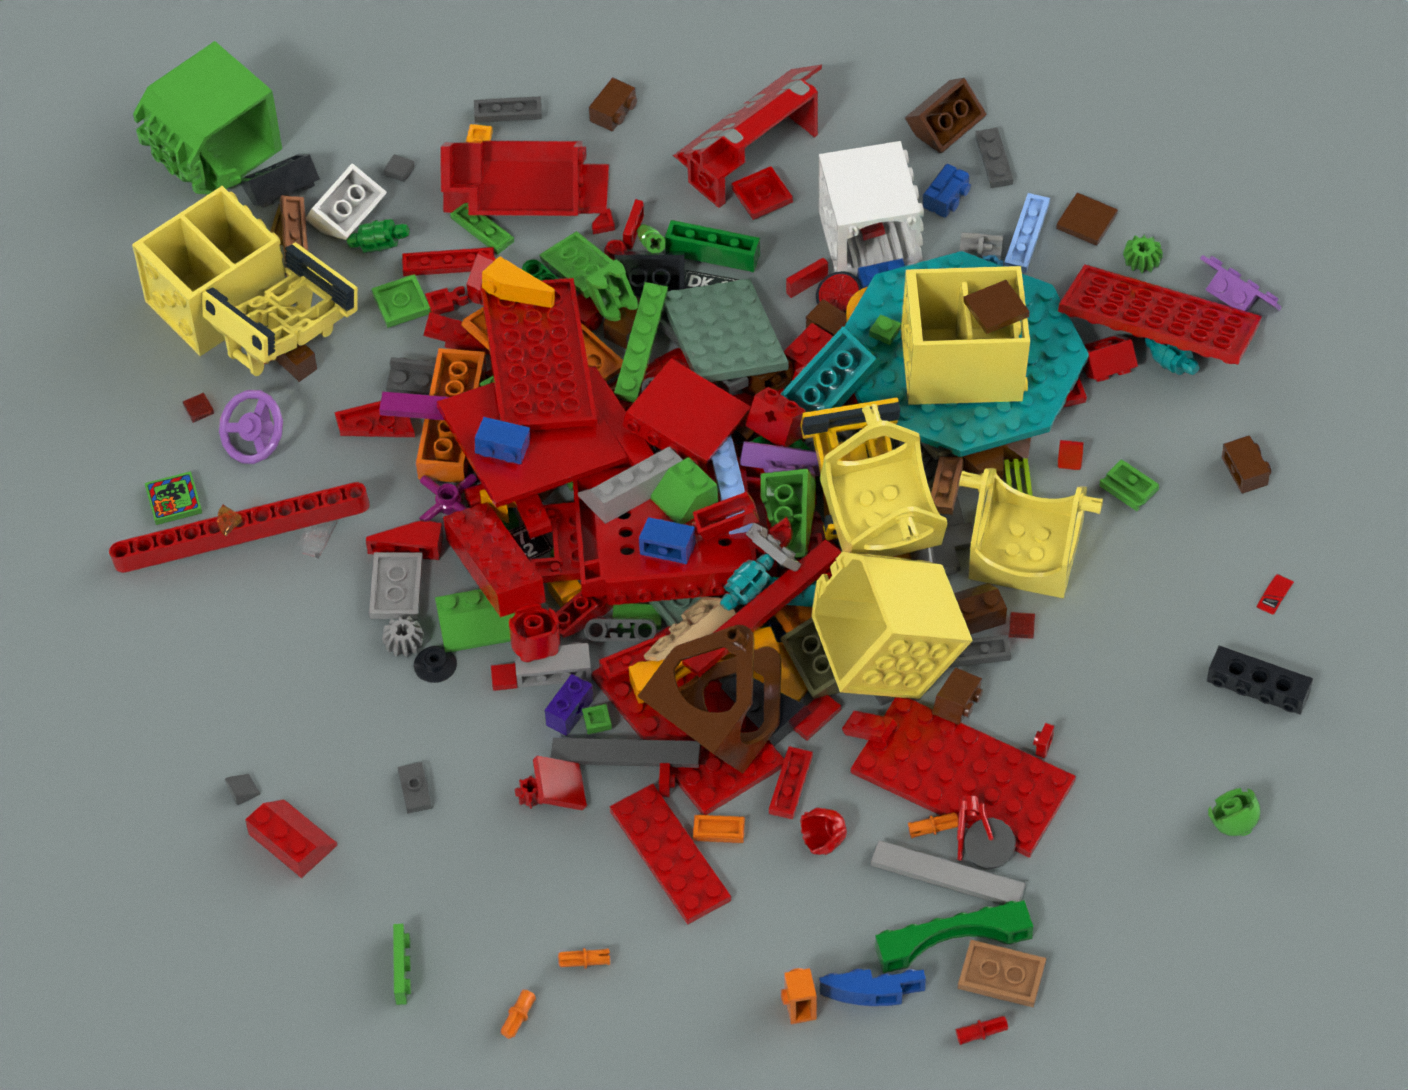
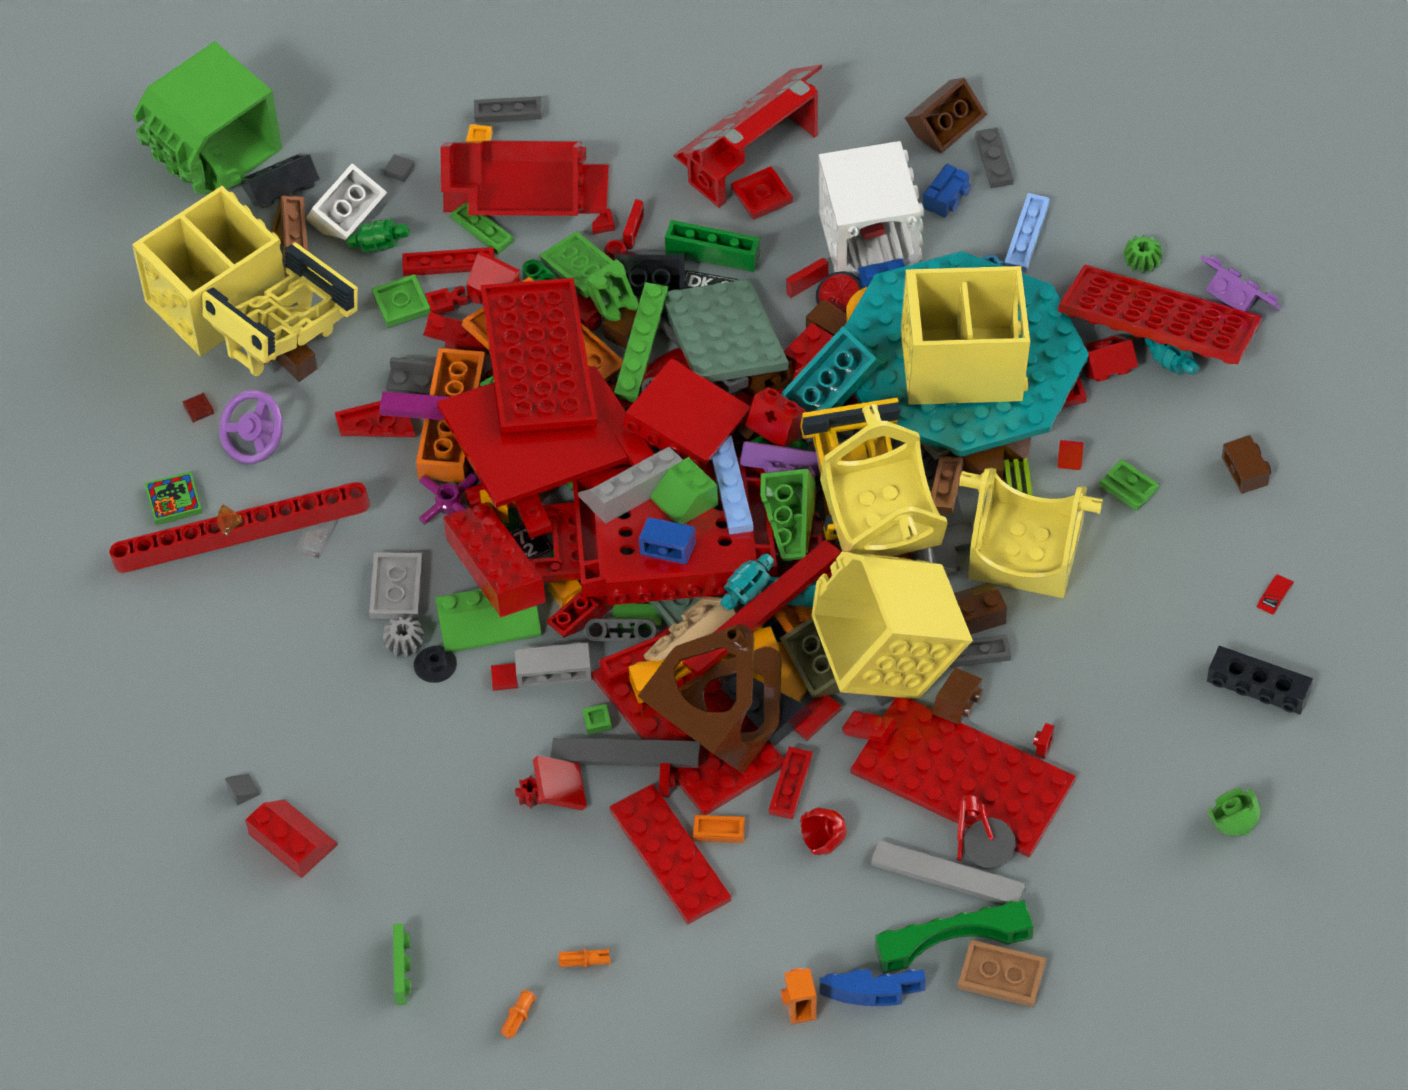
(410, 538): red slope -> none
(414, 787): dark grey plate -> none
(502, 440): blue brick -> none
(516, 285): light orange slope -> none
(534, 632): red brick -> none
(568, 703): dark purple brick -> none
(612, 104): reddish brown brick -> none
(651, 238): bright green piece -> none
(721, 510): red window -> none
(771, 546): light grey hinge -> none
(782, 532): red tile -> none
(885, 329): bright green plate -> none
(933, 825): orange axle -> none
(981, 244): light grey hips -> none
(981, 1030): red axle -> none
(996, 306): reddish brown tile -> none
(1022, 625): clear red tile -> none
(1087, 219): reddish brown tile -> none

